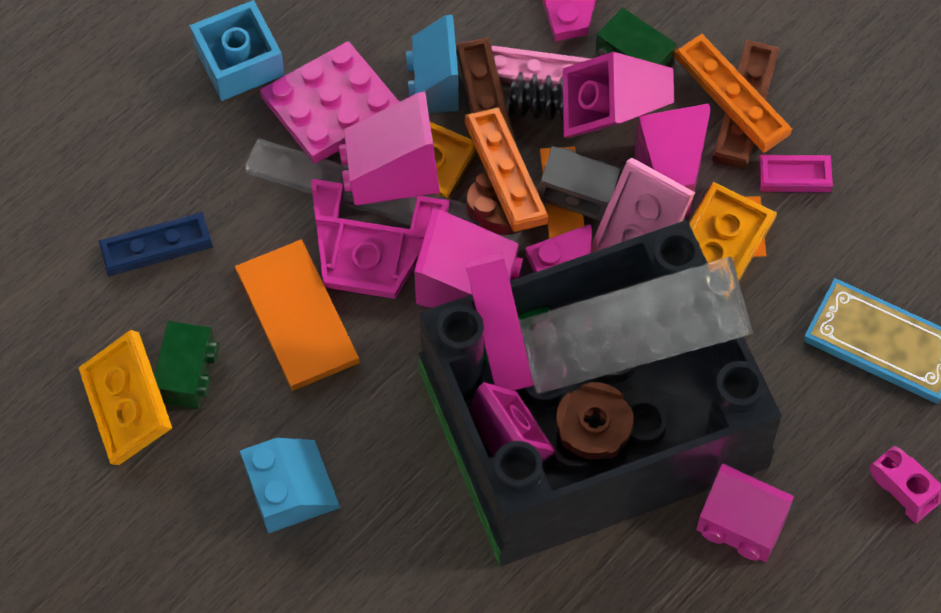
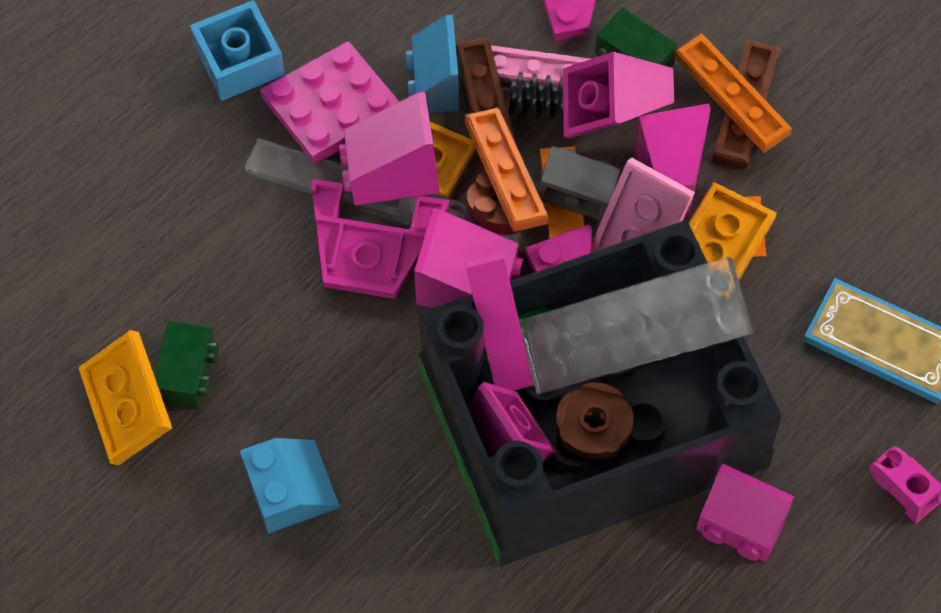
(155, 244): dark blue tile -> none
(297, 315): orange tile -> none
(795, 173): dark pink tile -> none

